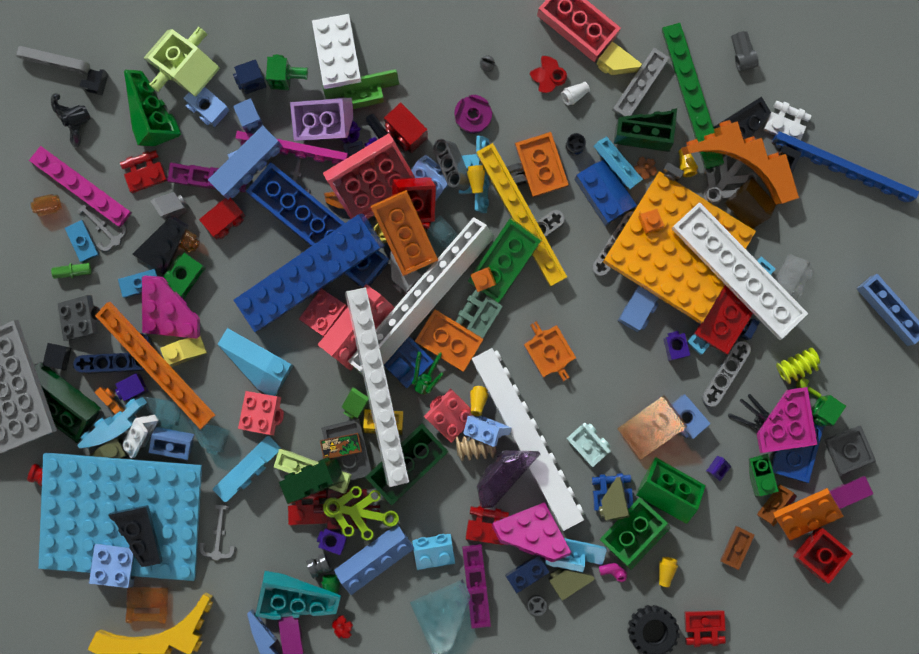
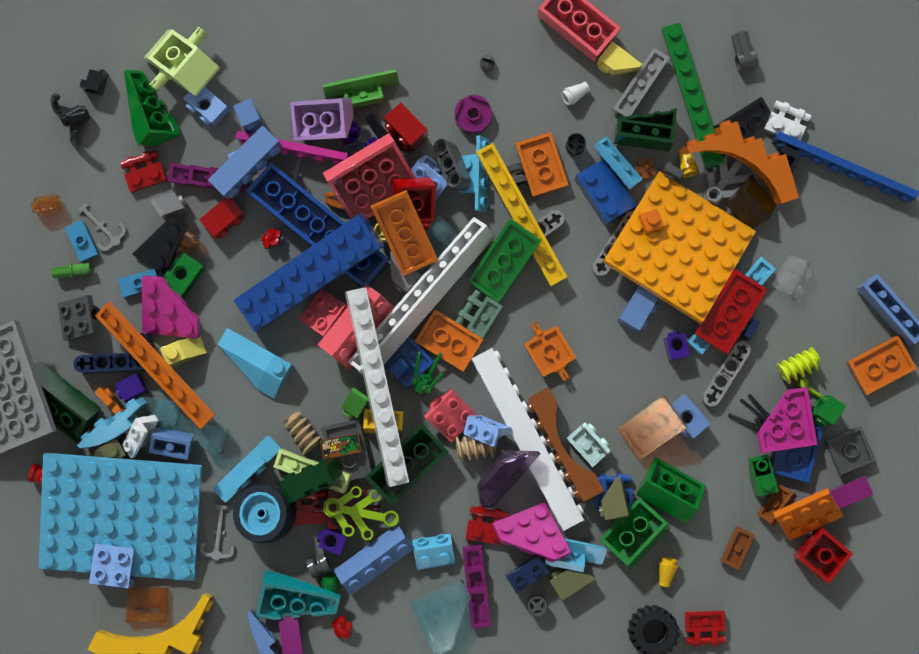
(52, 60): light grey beam -> none
(57, 356): black panel -> none
(80, 186): dark pink plate -> none
(140, 534): black wing -> none
(249, 77): dark blue brick -> none
(260, 413): coral plate -> none
(263, 514): none -> wheel
(271, 238): none -> red plant
(280, 72): green brick -> none
(302, 432): none -> tan piece
(336, 51): white plate -> none
(476, 178): yellow cone -> none
(478, 399): yellow cone -> none
(483, 279): orange plate -> none
(546, 73): red plate -> none
(585, 481): none -> dark orange arch
(615, 570): dark pink arm -> none
(719, 468): dark purple slope -> none
(739, 271): white plate -> none
(881, 365): none -> orange plate

